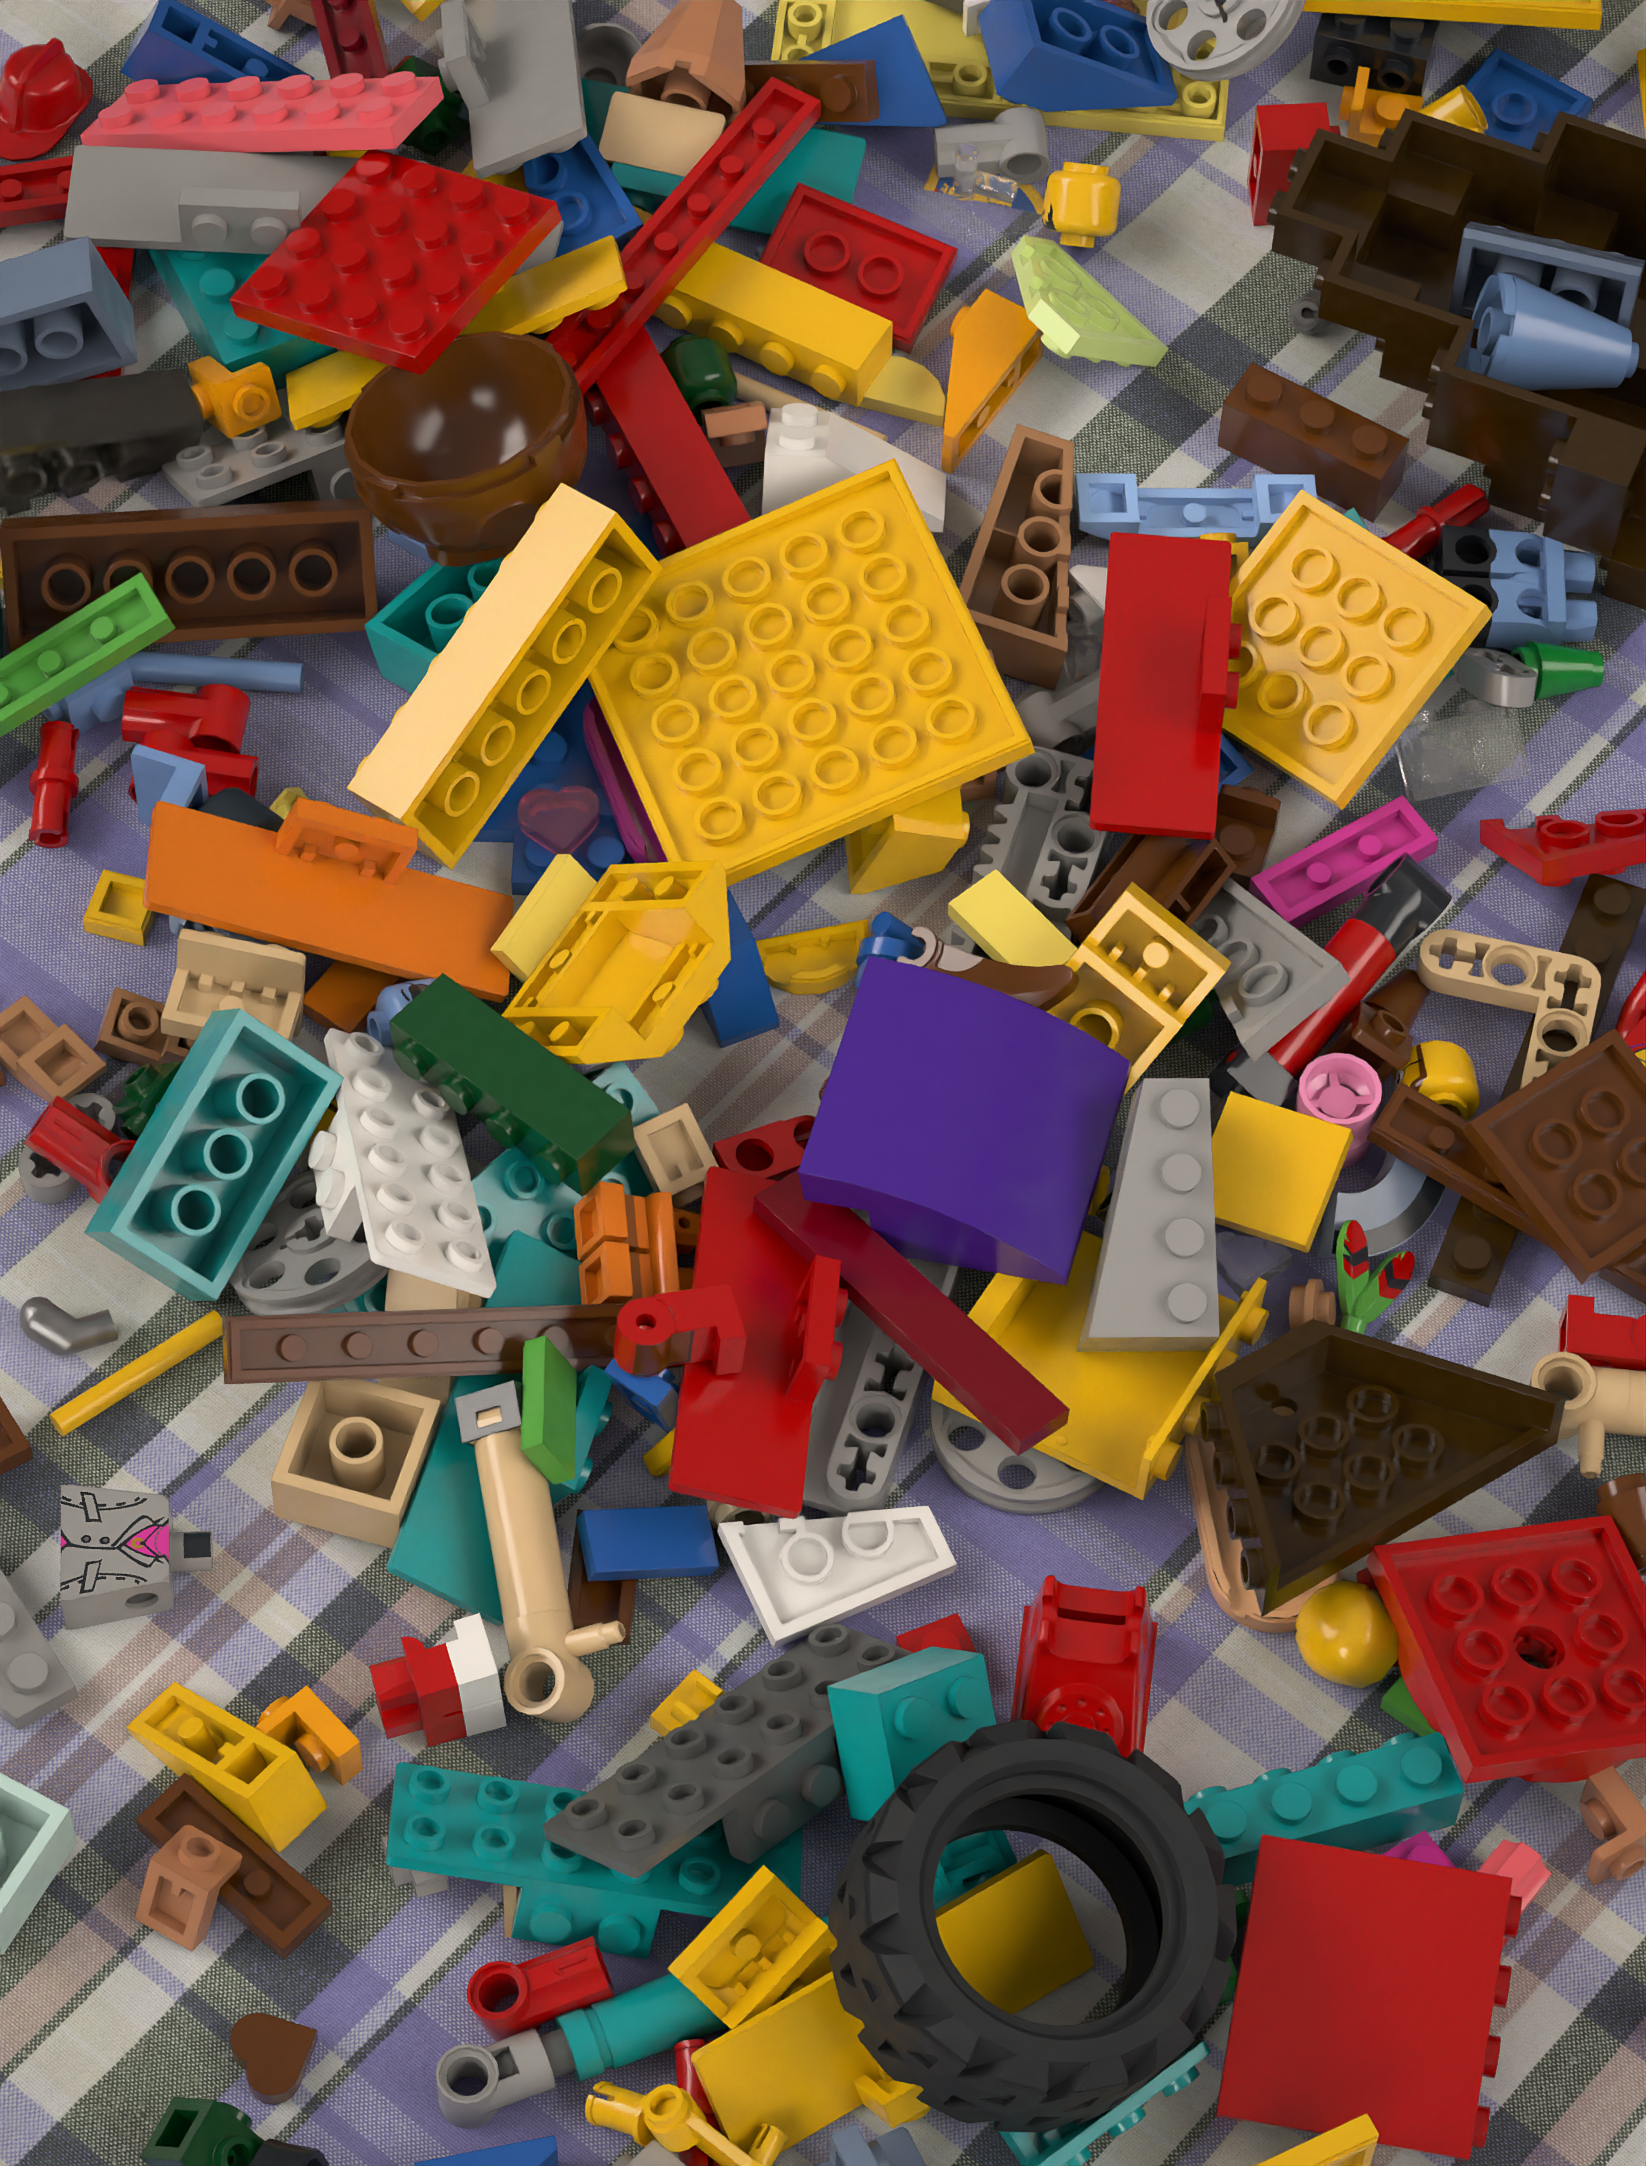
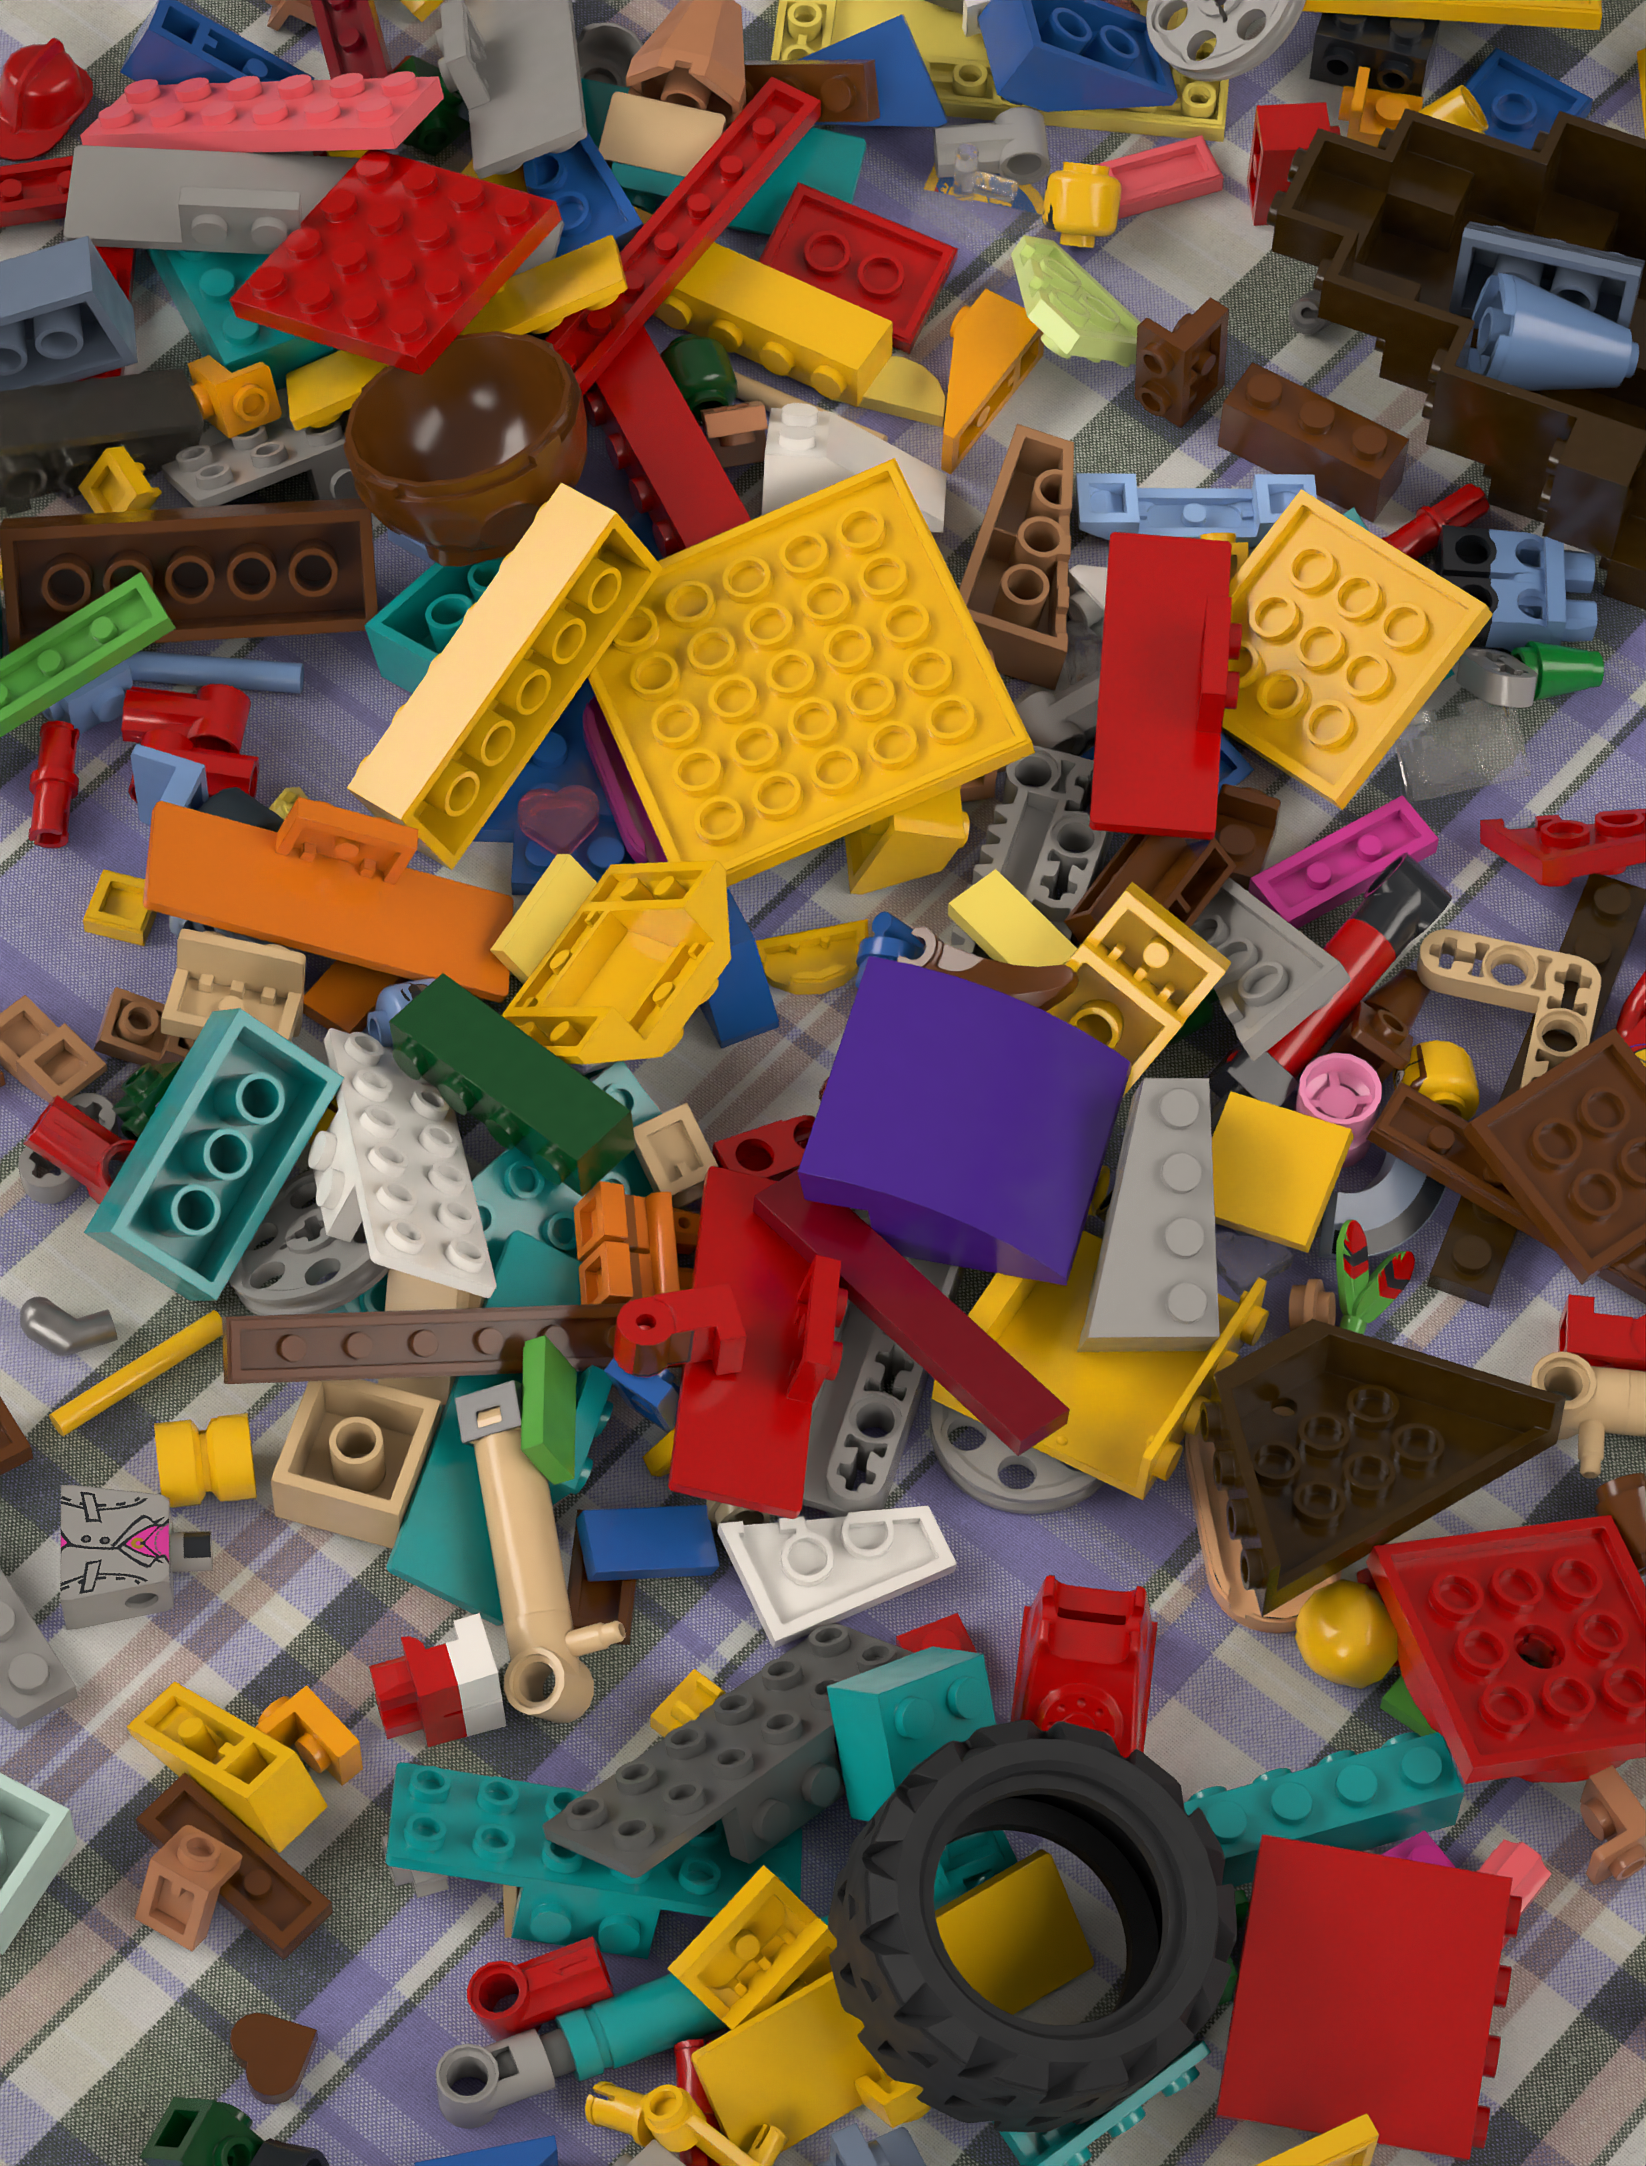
(118, 484): none -> yellow tile
(205, 1460): none -> yellow wheel
(1165, 176): none -> coral tile
(1182, 367): none -> reddish brown bracket

